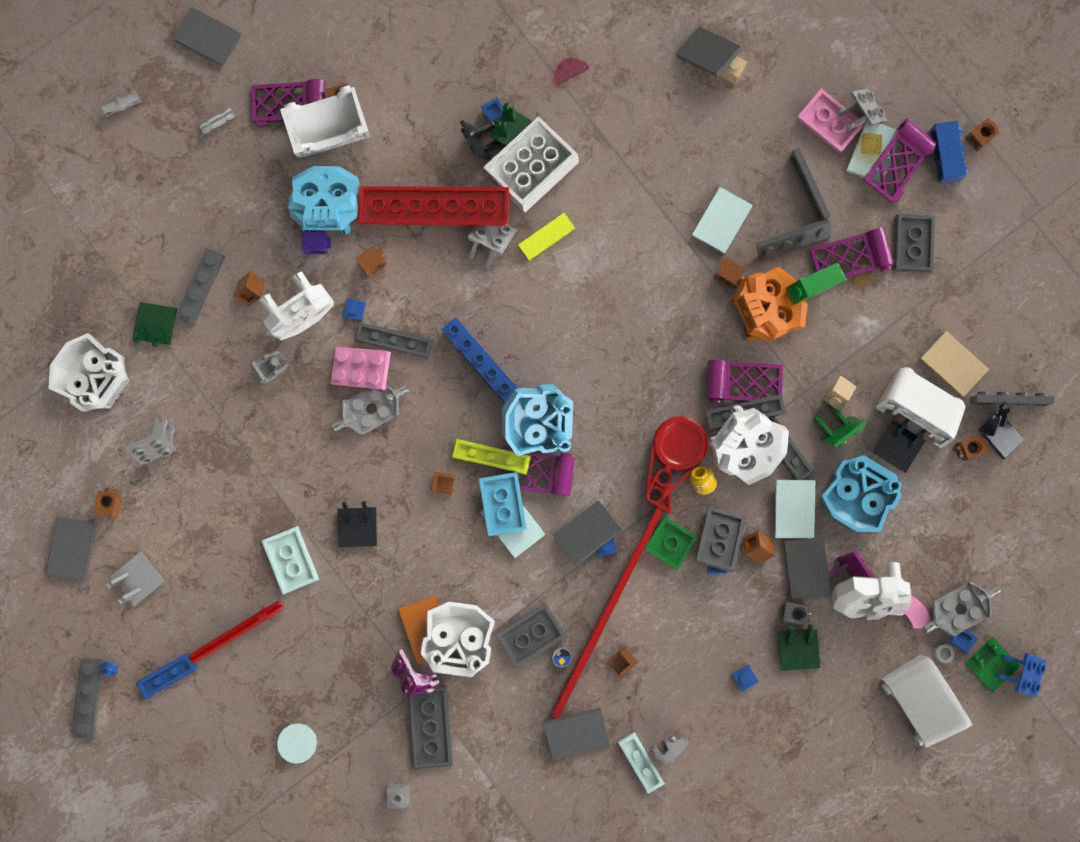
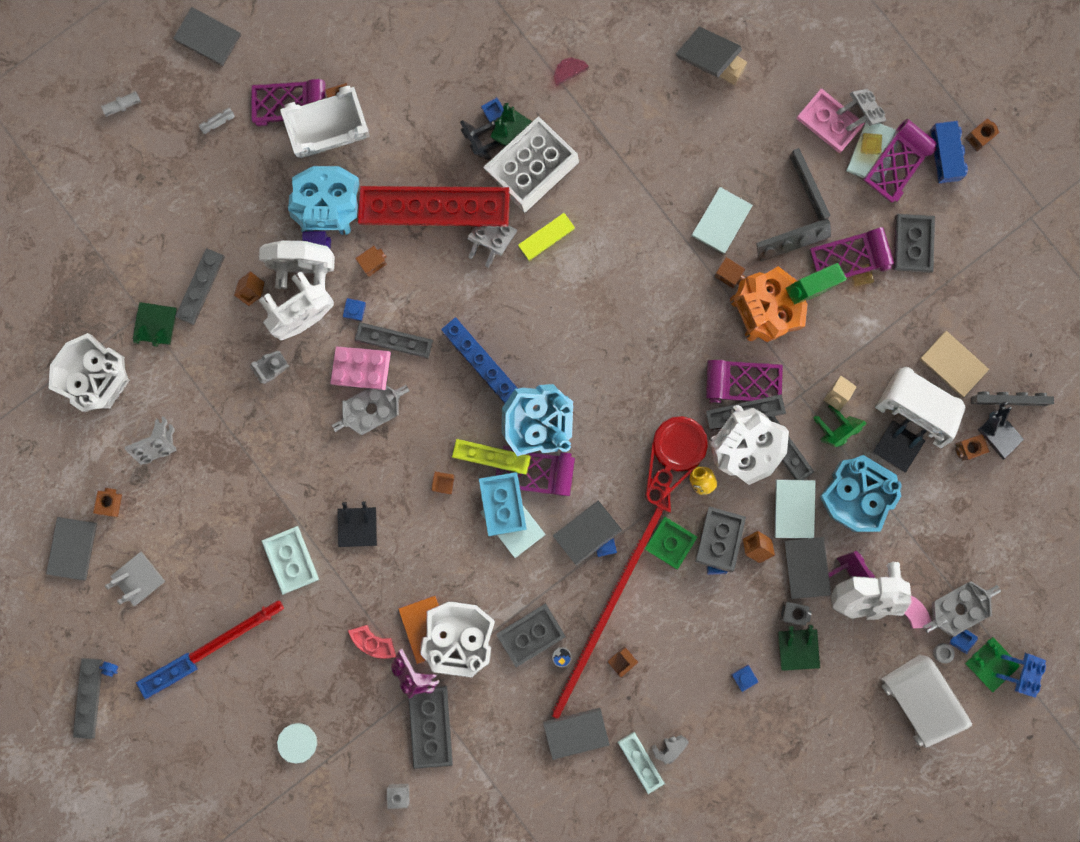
(297, 257): none -> white brick
(371, 644): none -> coral tile

